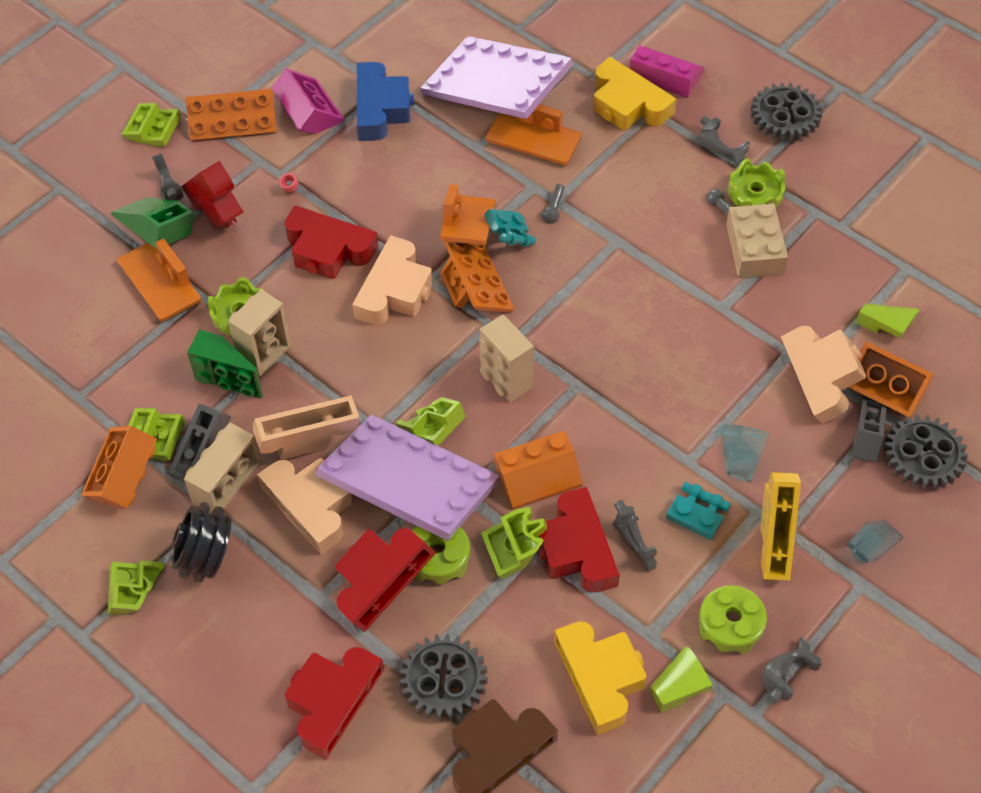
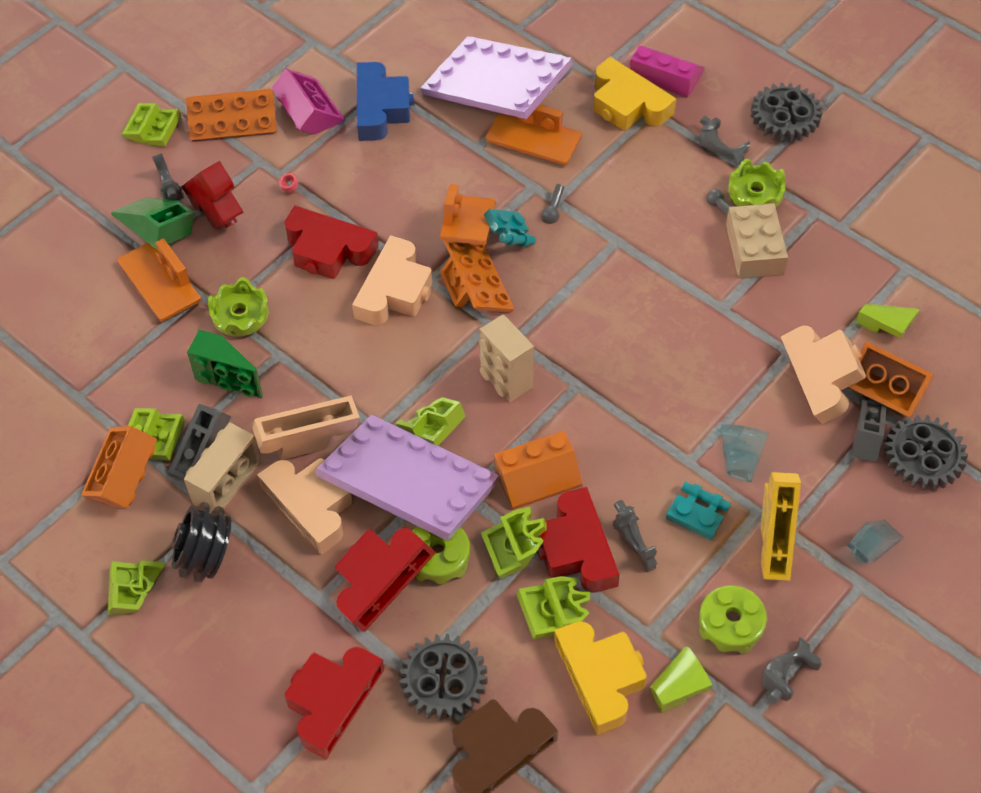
(260, 330): tan brick -> none
(552, 605): none -> lime plate

